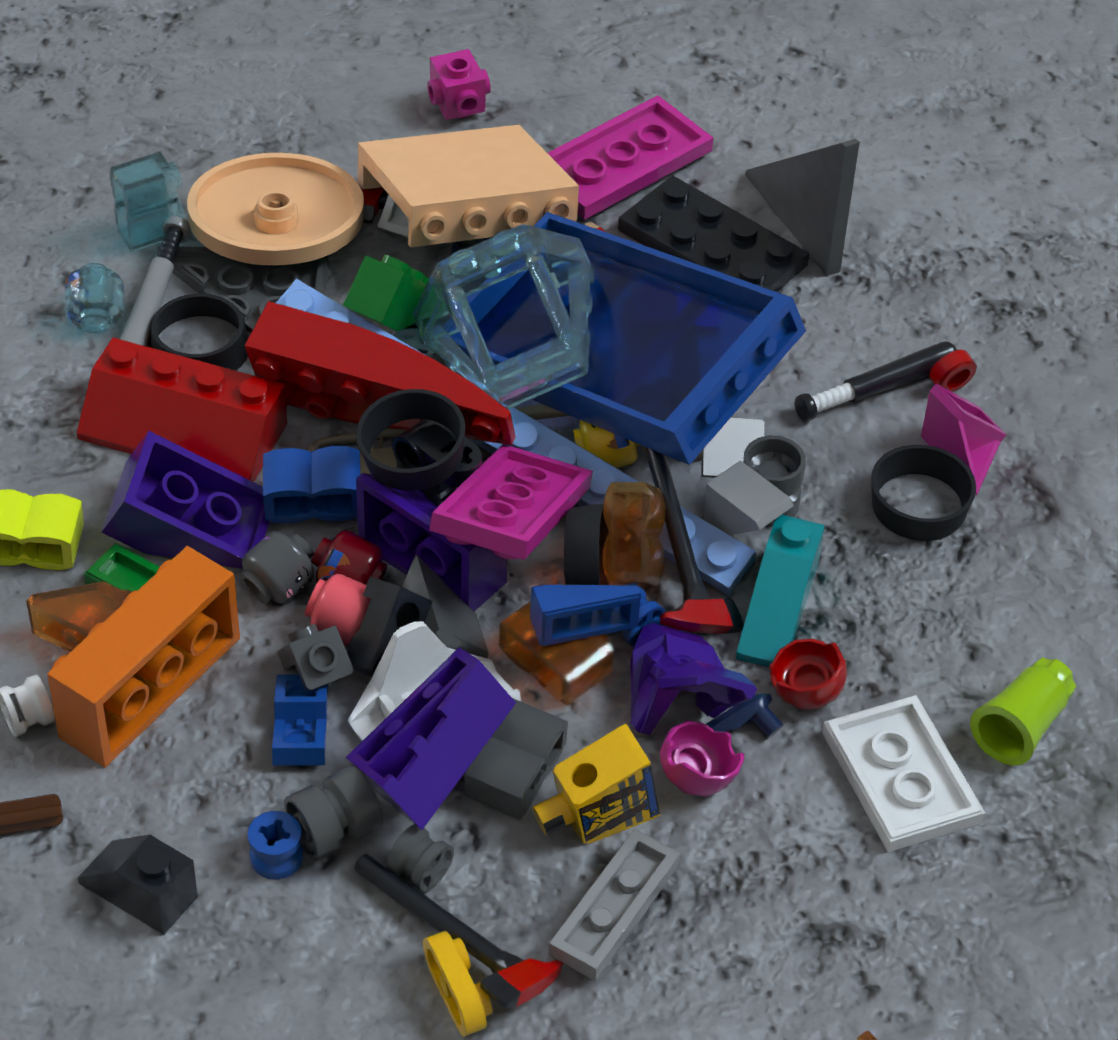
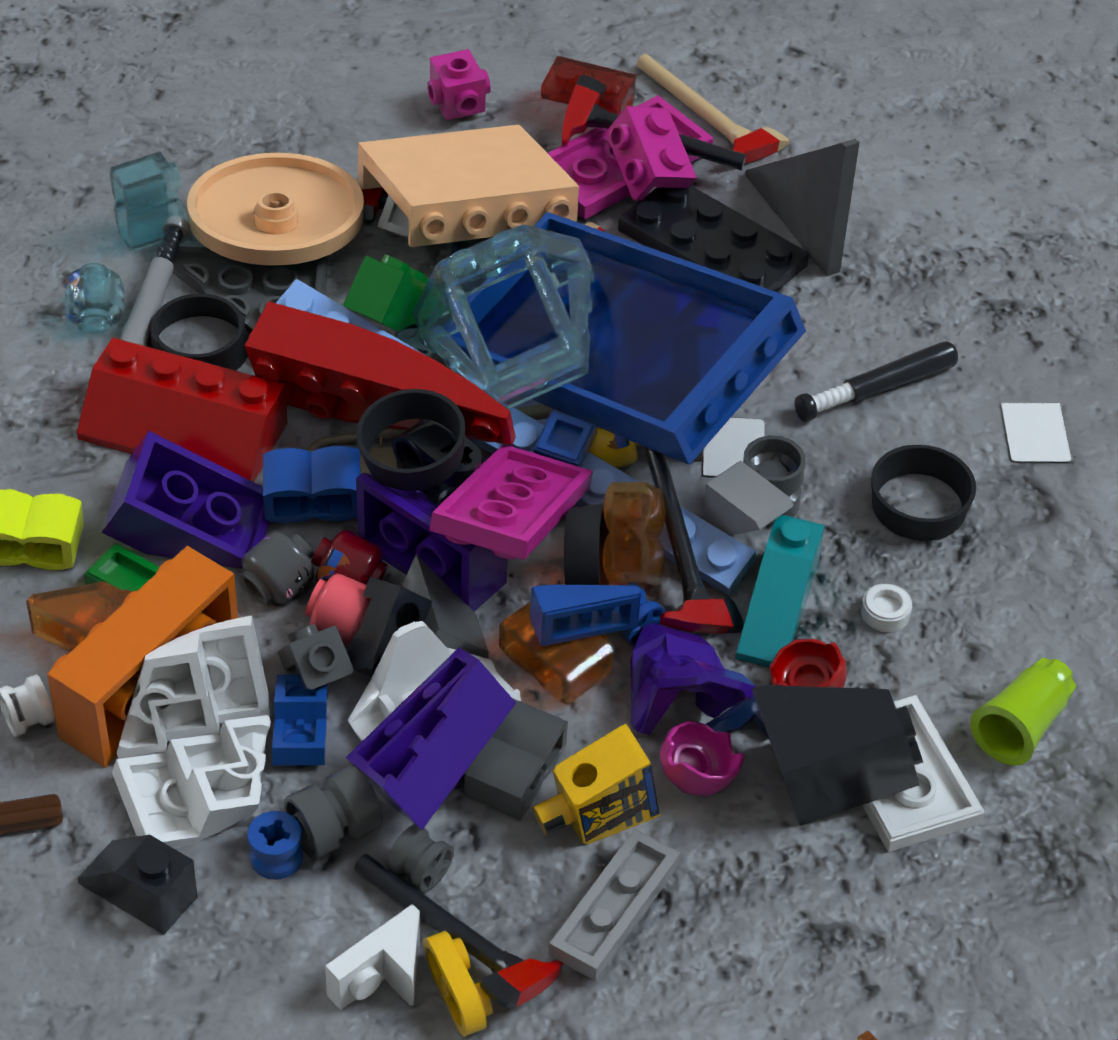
(195, 686): none -> white slope
(196, 783): none -> white slope
(384, 954): none -> white slope
(565, 73): none -> clear red bracket
(565, 438): none -> blue tile
(585, 112): none -> black piece
(649, 151): none -> dark pink bracket
(753, 144): none -> tan piece
(838, 746): none -> black slope
(886, 608): none -> white tile
(953, 370): red tile -> none
(961, 430): dark pink slope -> none
(1036, 432): none -> white sticker

